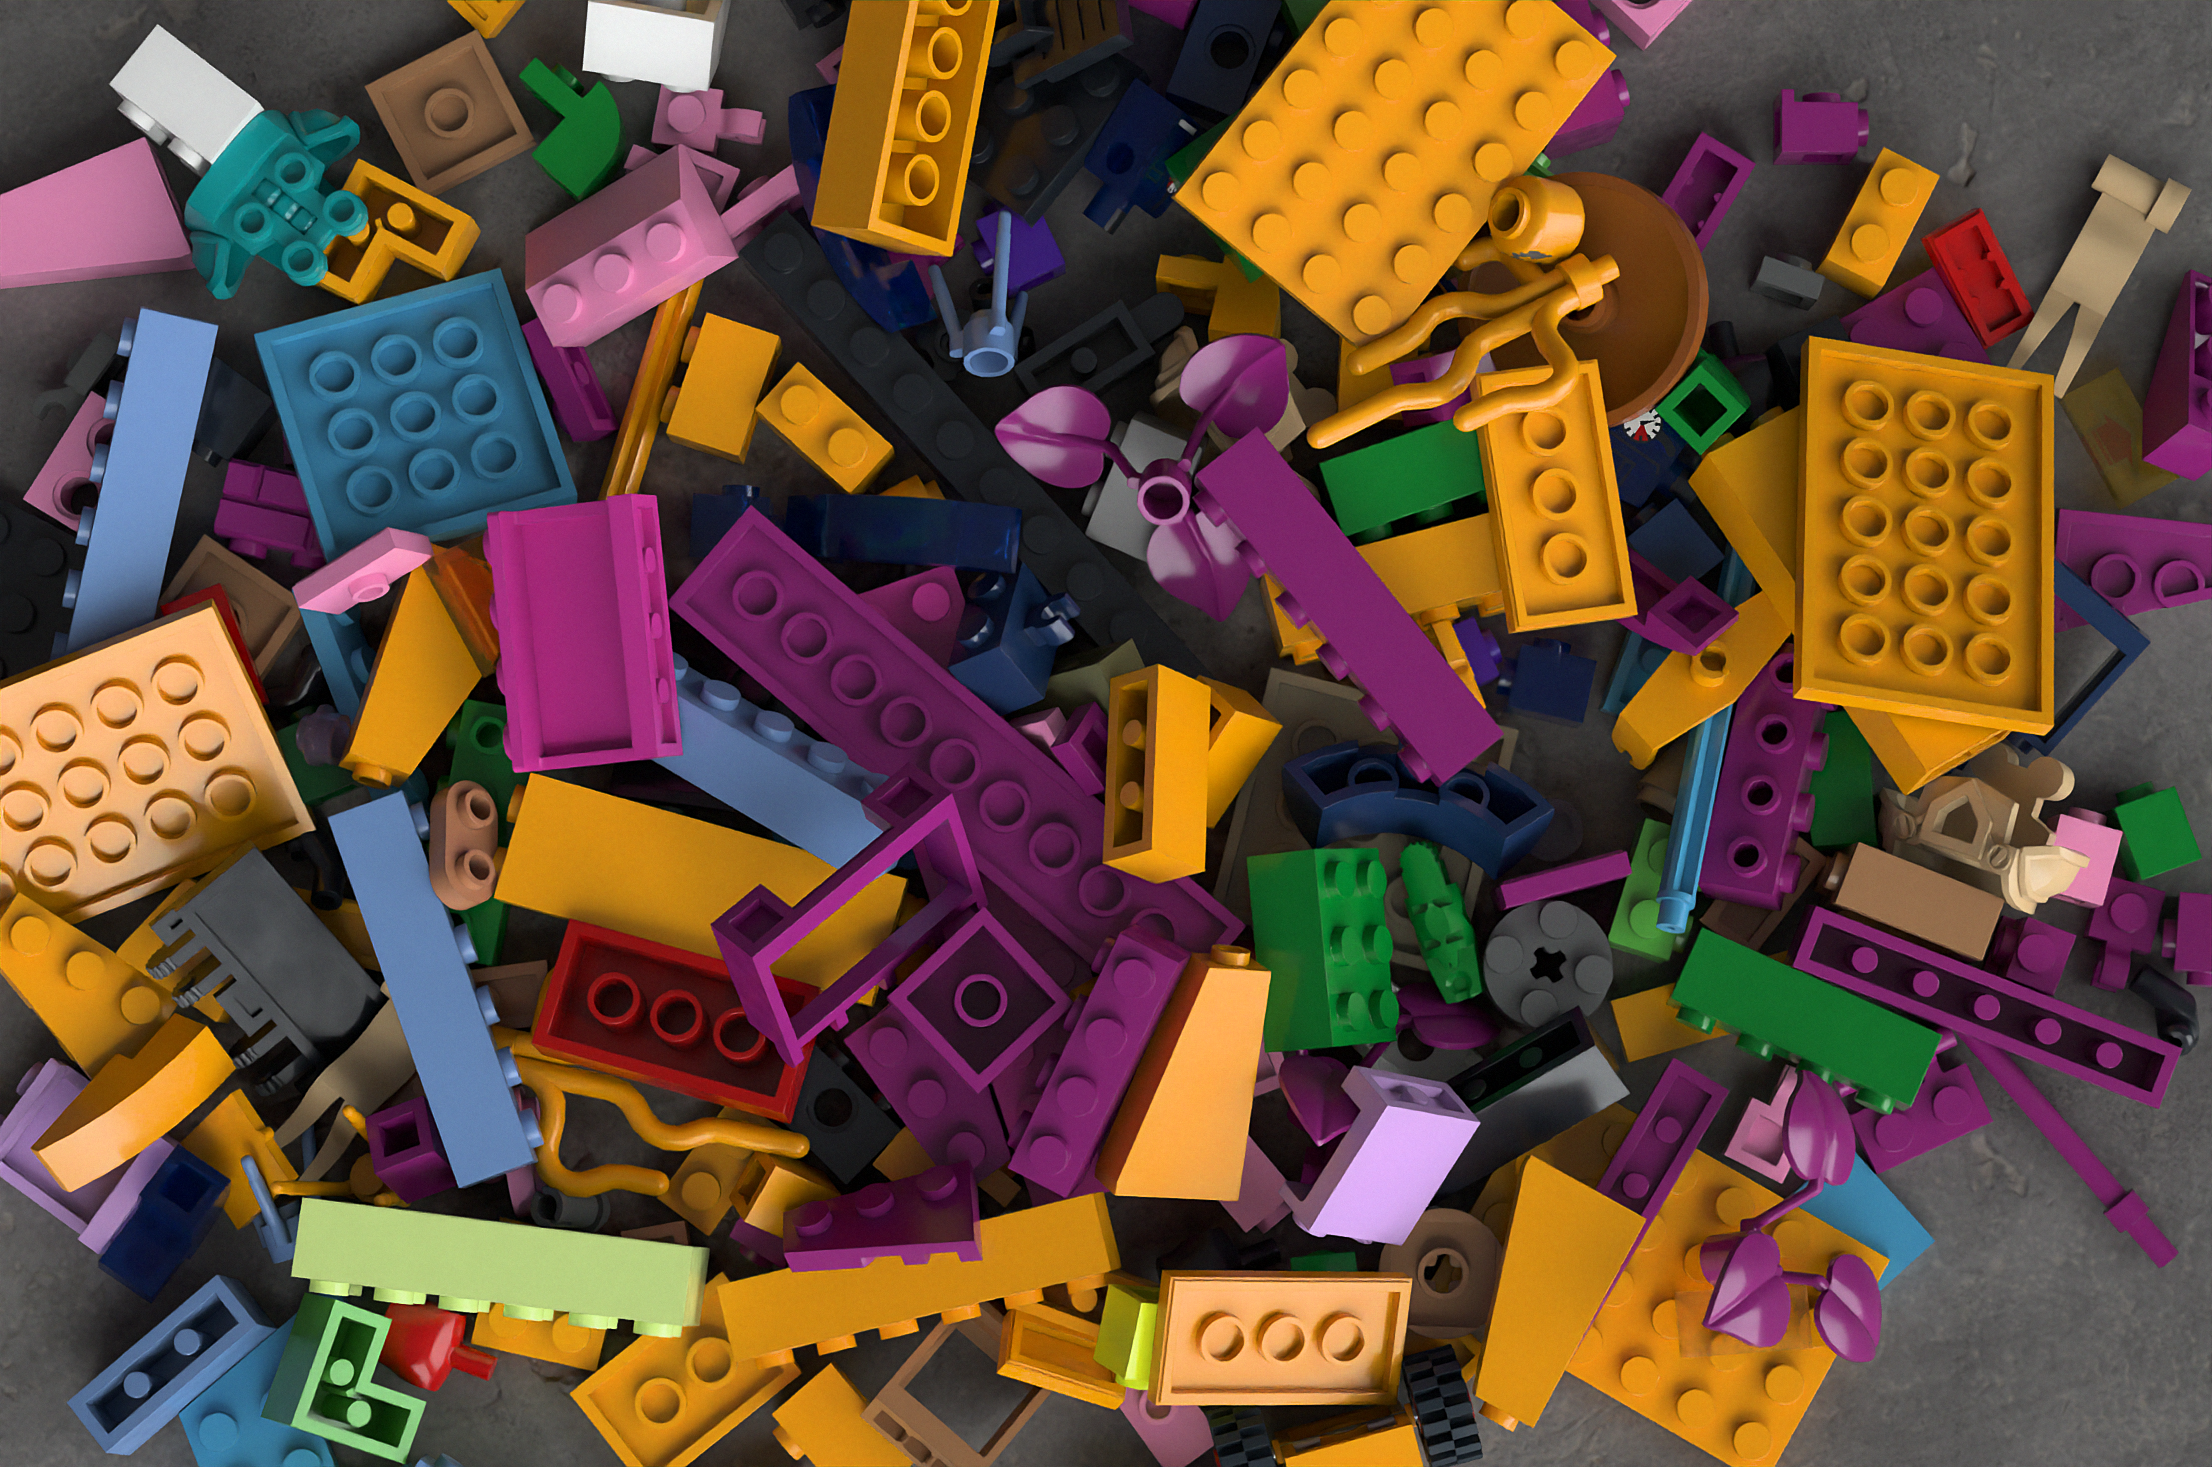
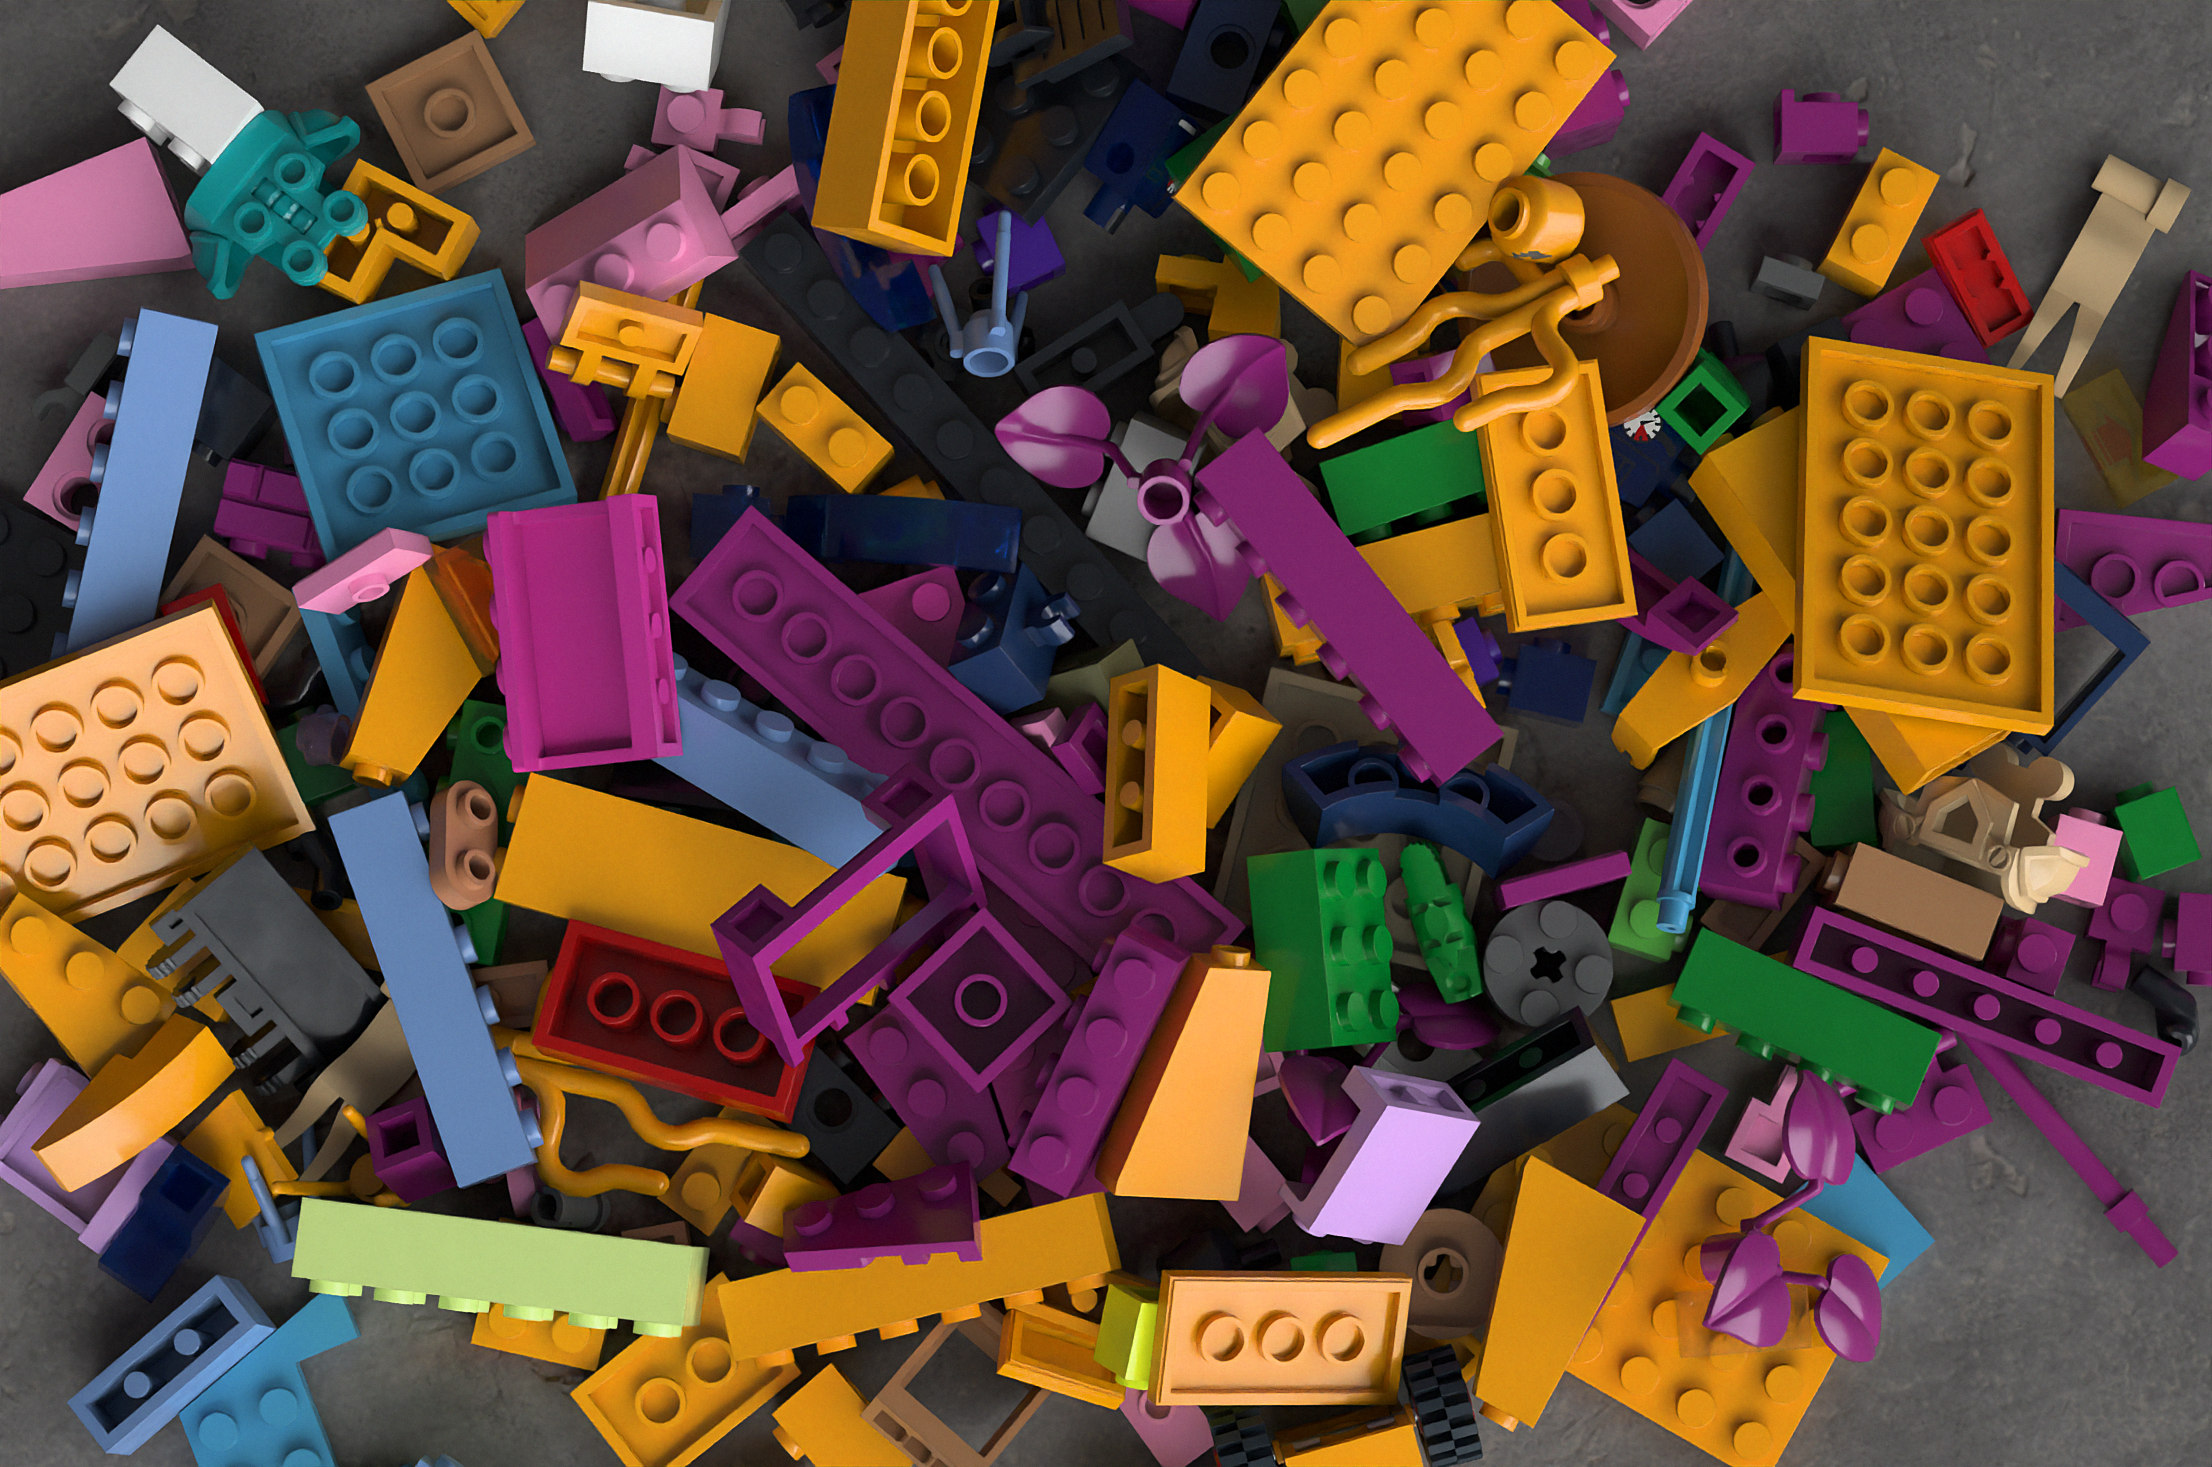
(327, 1381): bright green brick -> none
(427, 1345): red piece -> none
(589, 140): green brick -> none
(629, 329): none -> light orange plate

